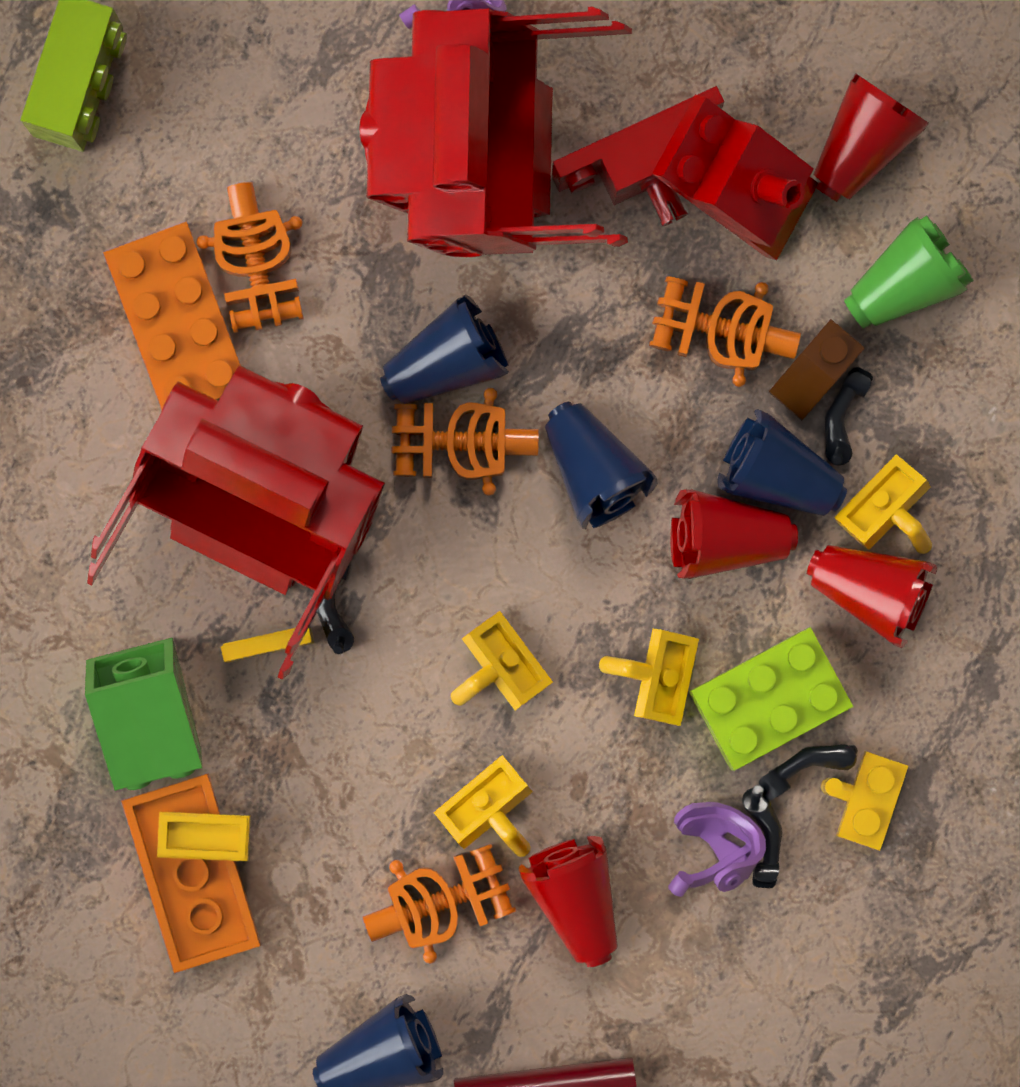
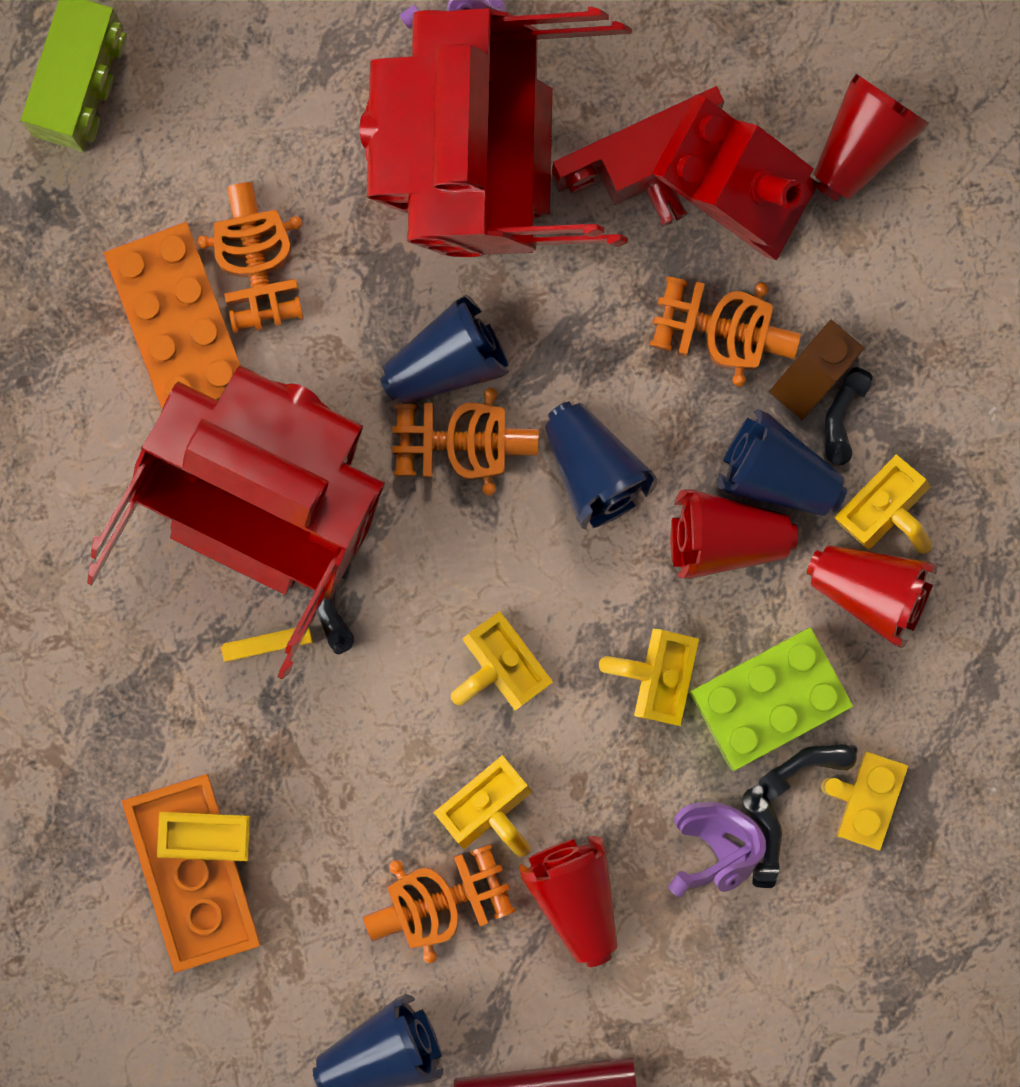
(142, 715): bright green slope -> none
(908, 276): bright green cone -> none

